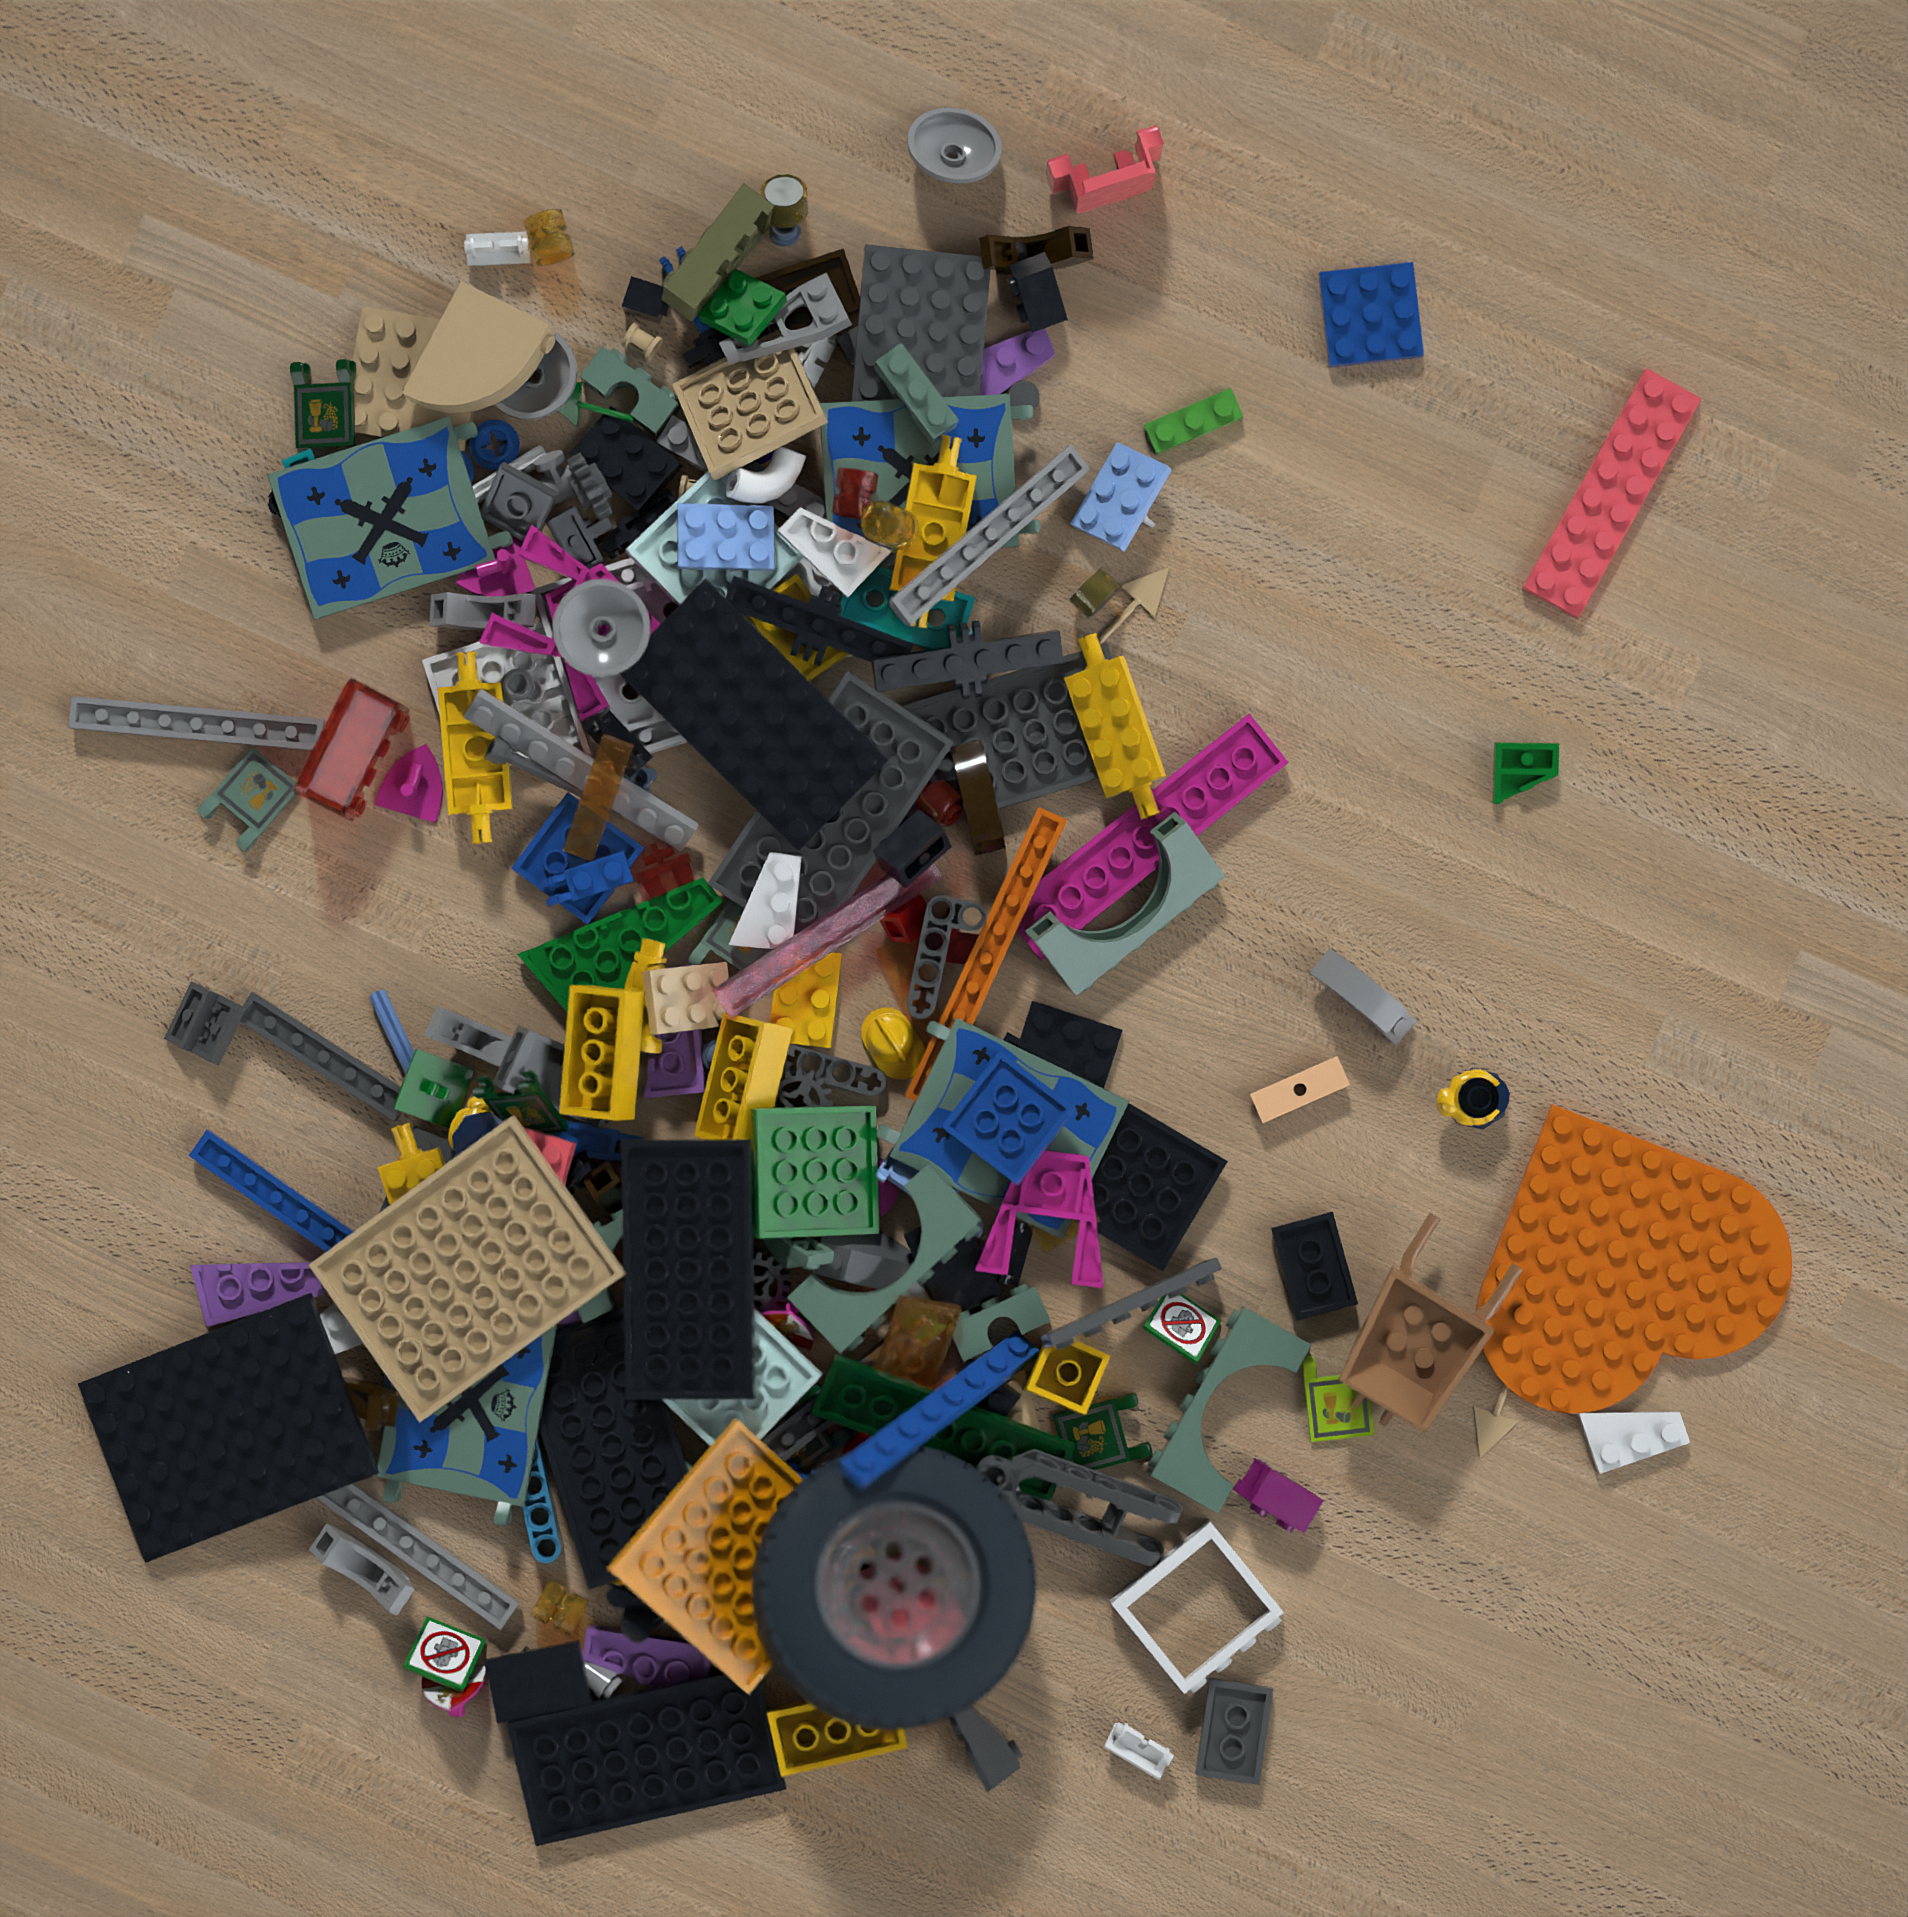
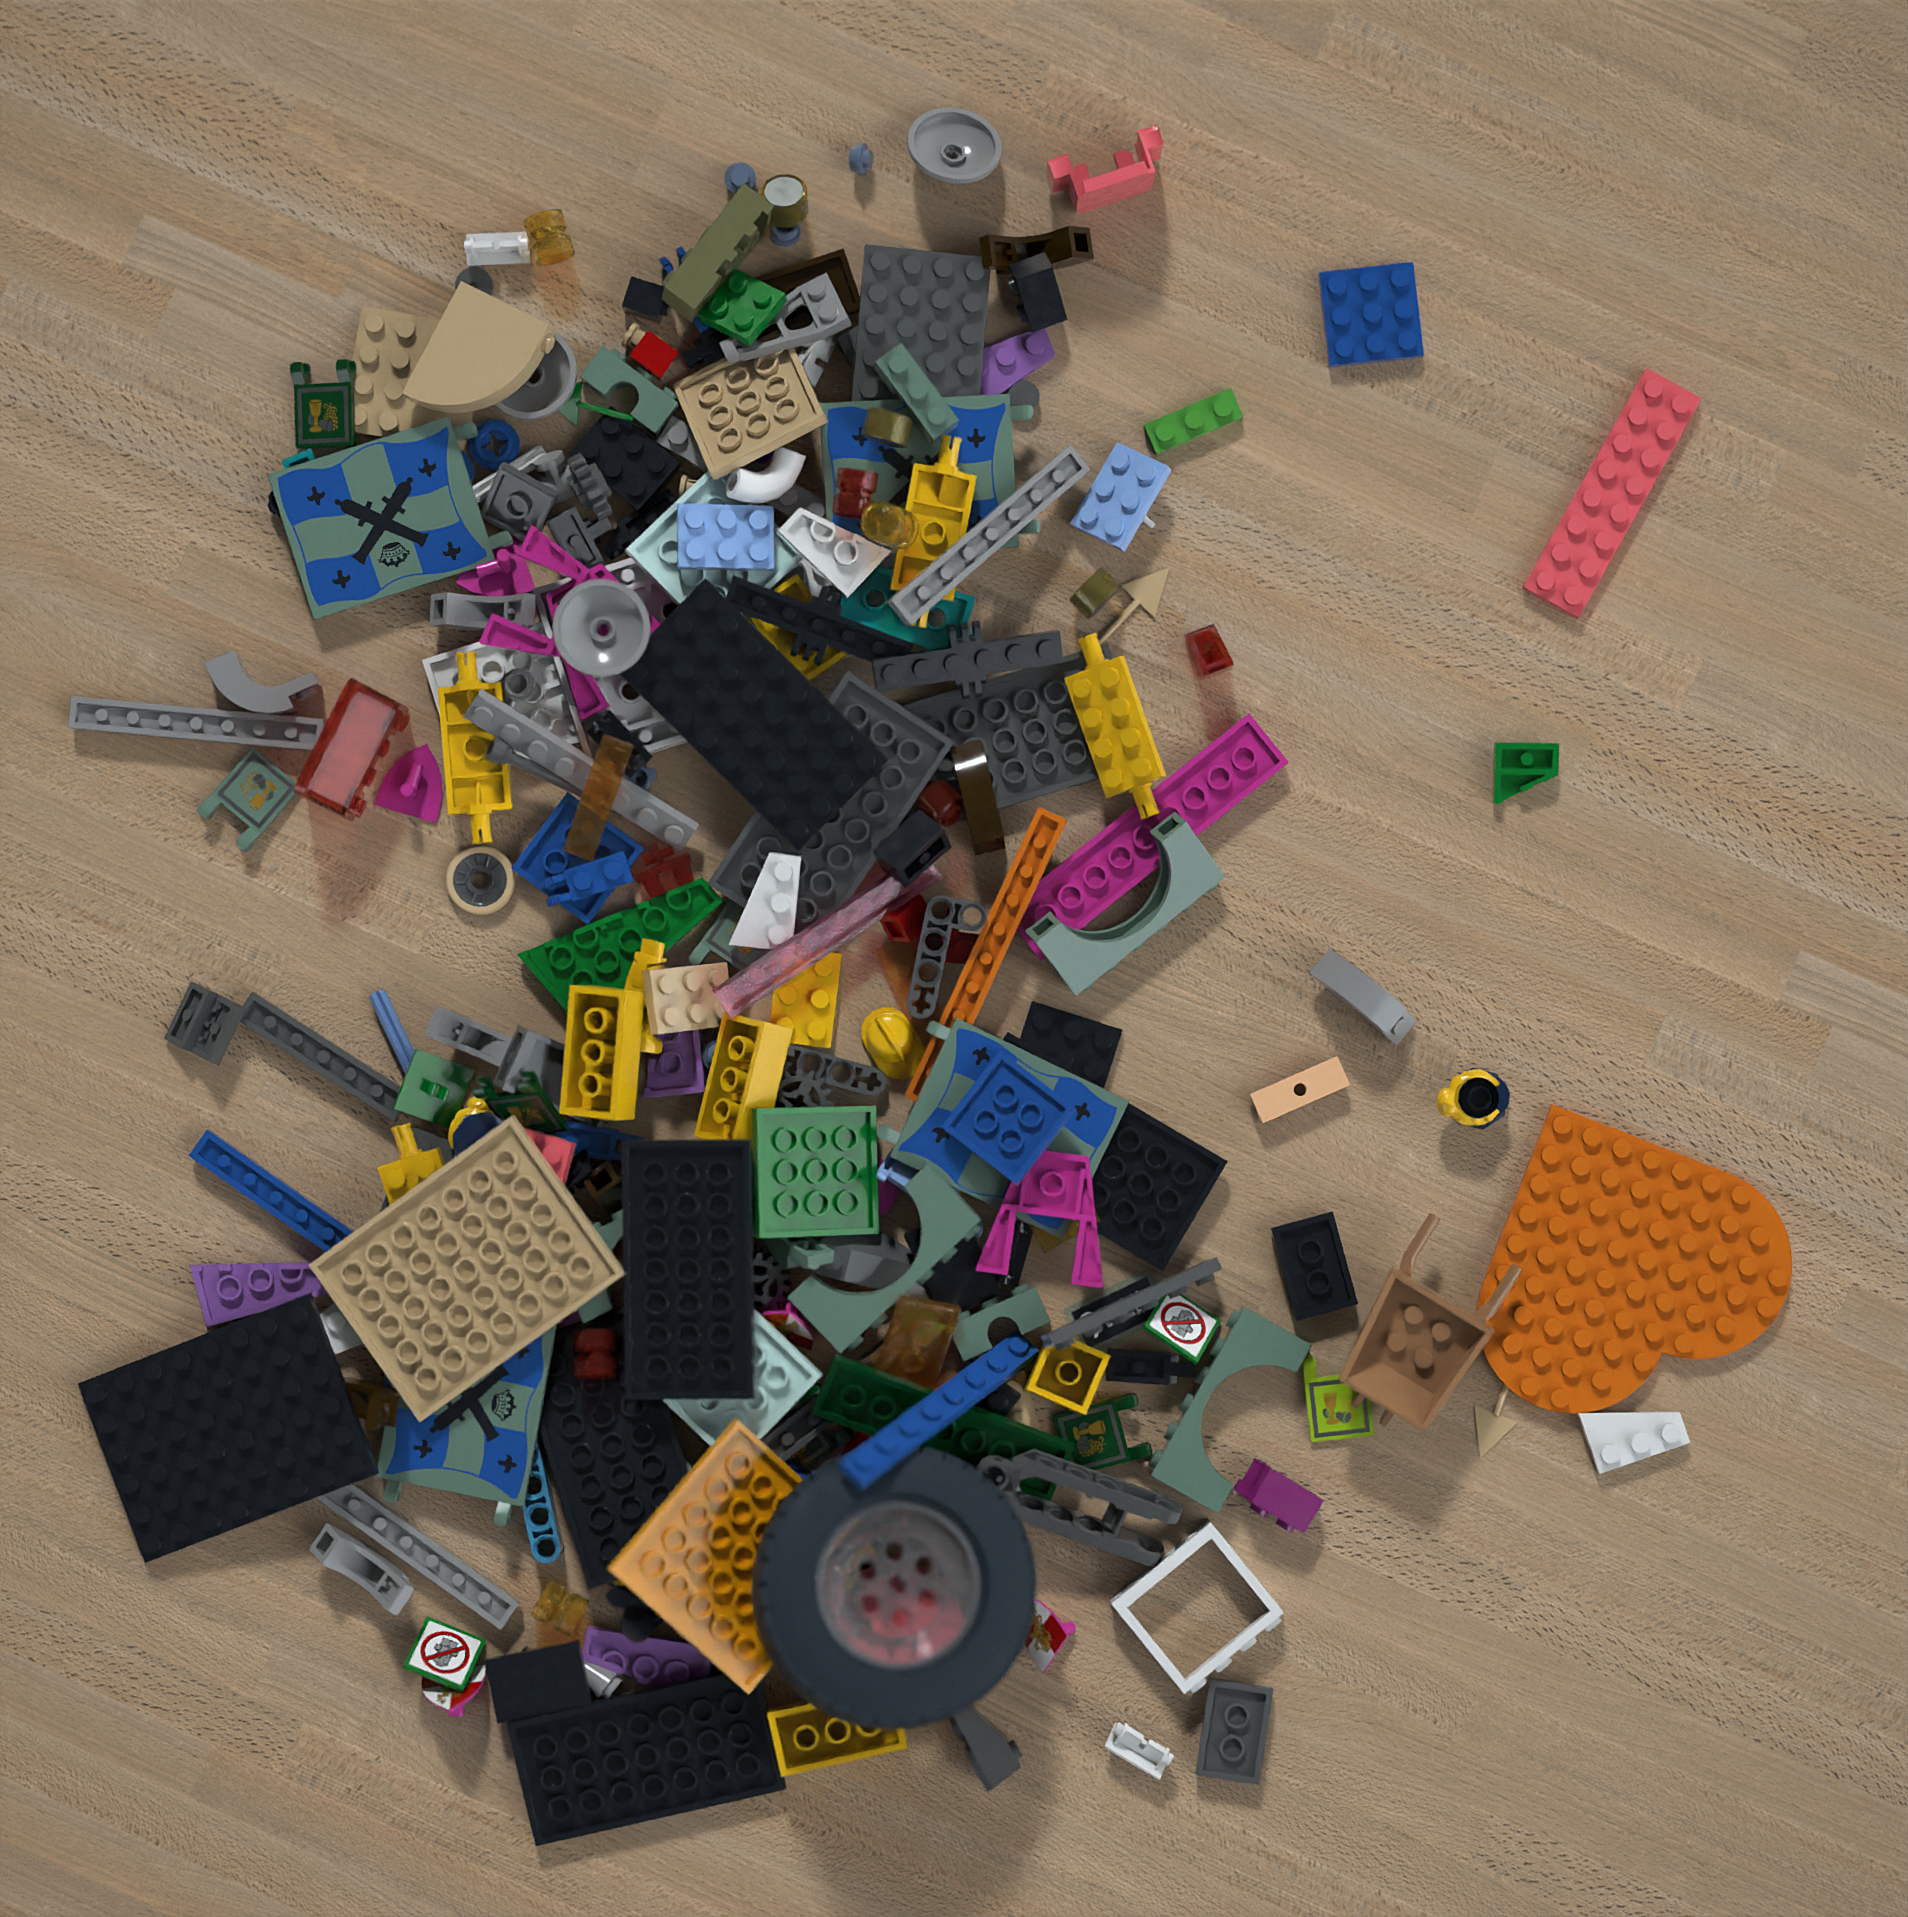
(235, 683): none -> light grey arch
(460, 876): none -> wheel
(476, 275): none -> dark grey wheel
(595, 1354): none -> clear red wheel
(653, 355): none -> red panel
(737, 175): none -> sand blue plate
(860, 159): none -> sand blue plate
(887, 428): none -> clear yellow piece
(1046, 1635): none -> shield
(1113, 1333): none -> piece
(1146, 1367): none -> black hinge
(1208, 652): none -> clear red slope

